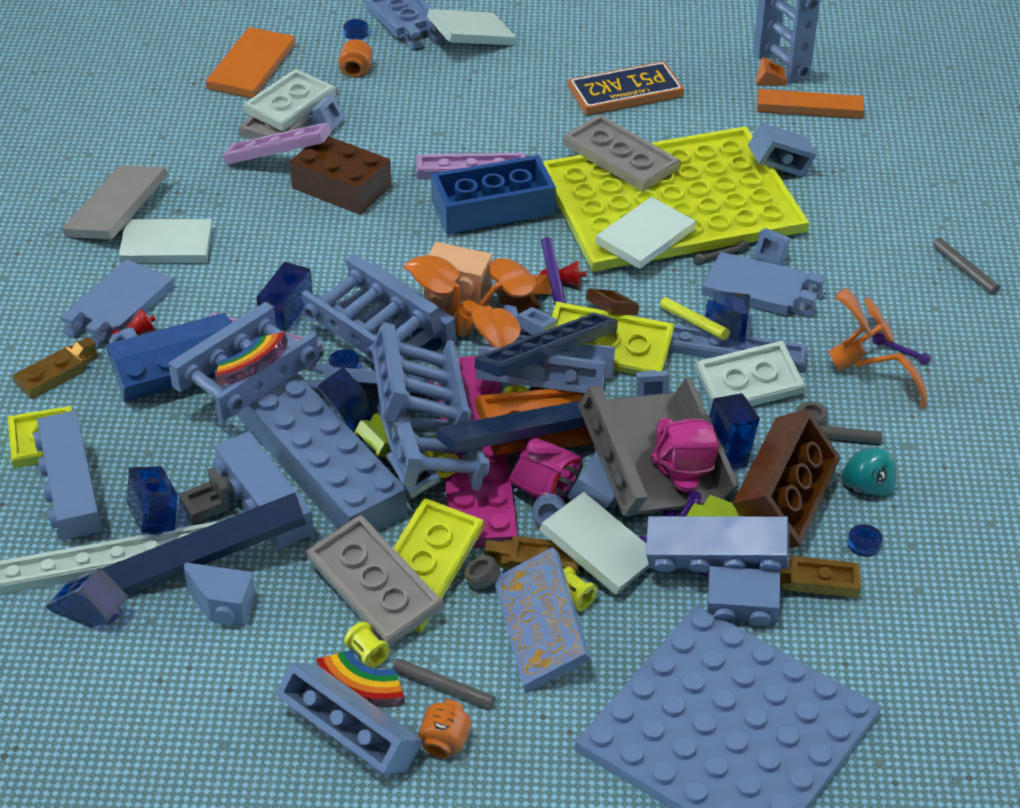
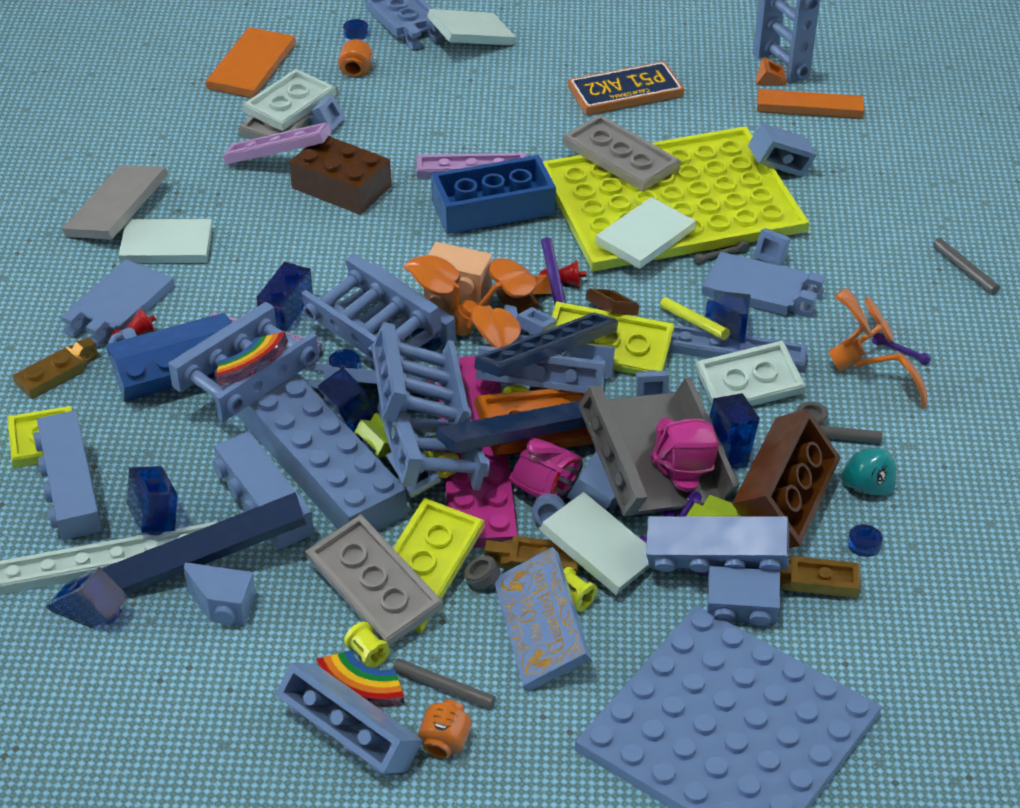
(207, 498): dark grey bracket -> none

